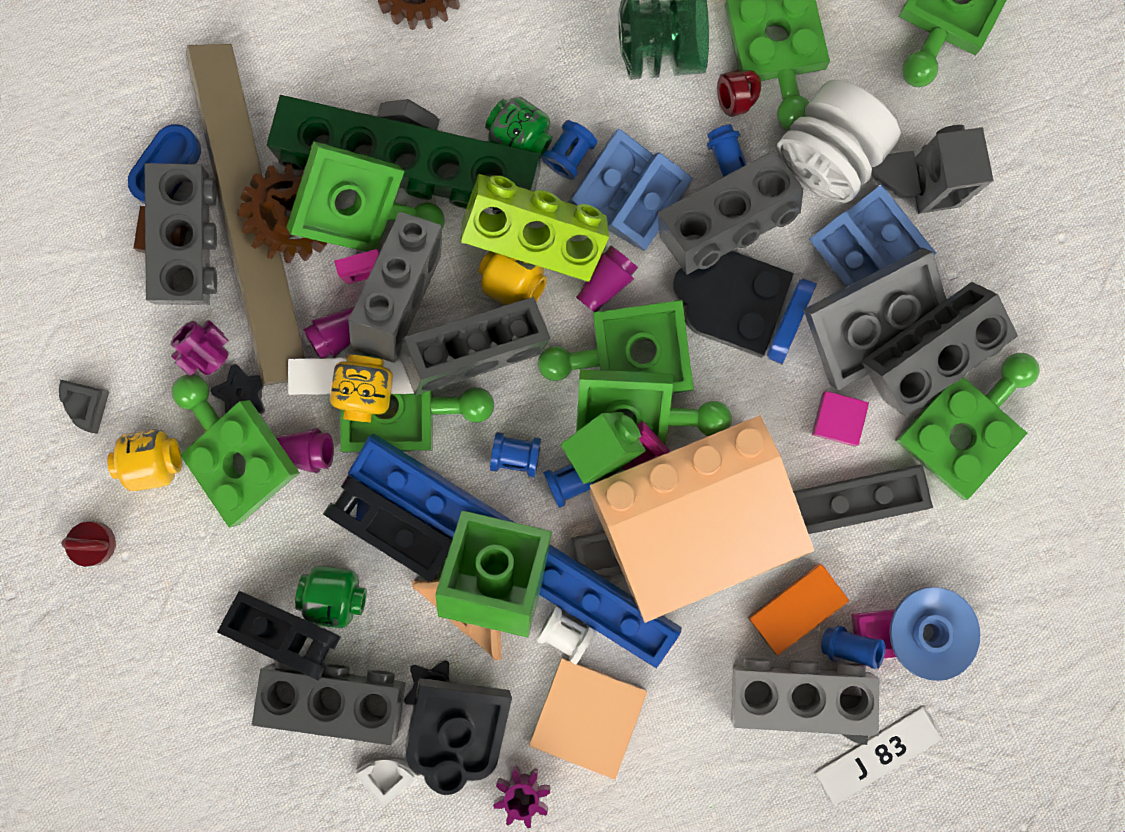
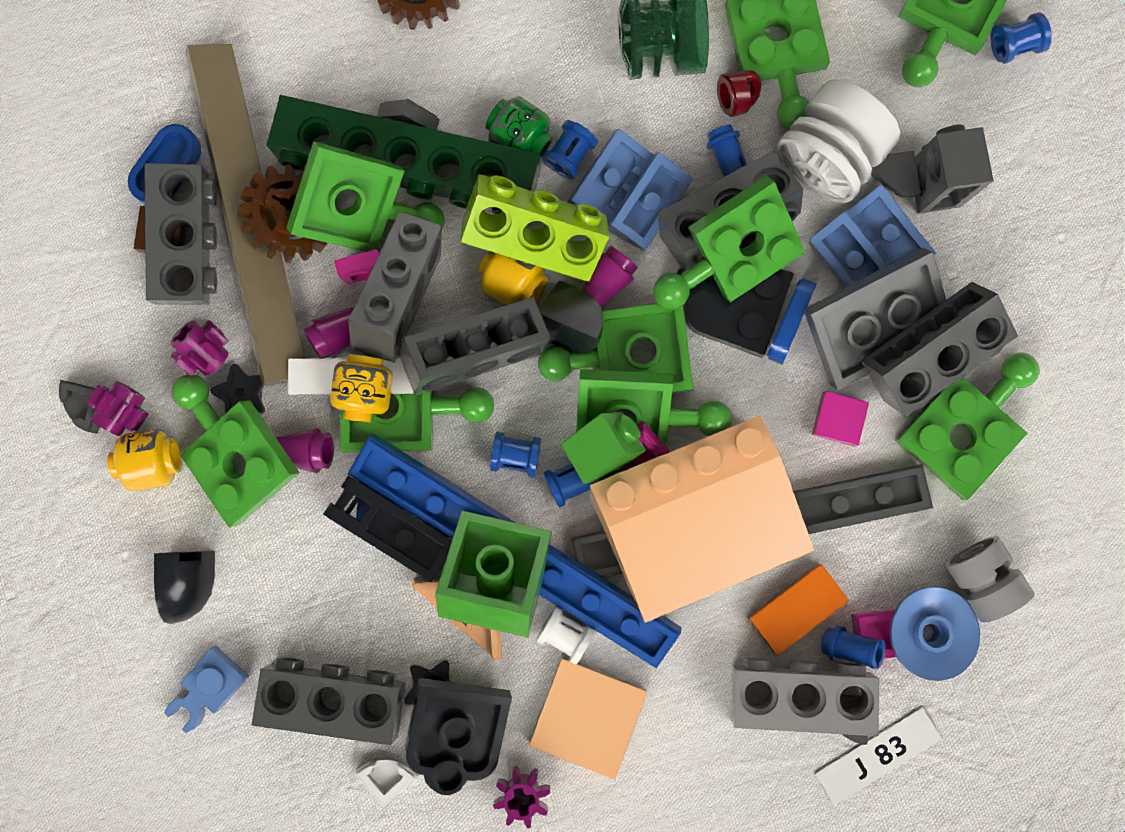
(89, 544): dark red tile -> none
(117, 408): none -> magenta gear
(182, 583): none -> black brick
(209, 686): none -> medium blue plate
(277, 634): black plate -> none
(330, 596): green head -> none
(572, 318): none -> black brick
(719, 238): none -> bright green plate
(992, 584): none -> light grey wheel
(1021, 38): none -> blue bush

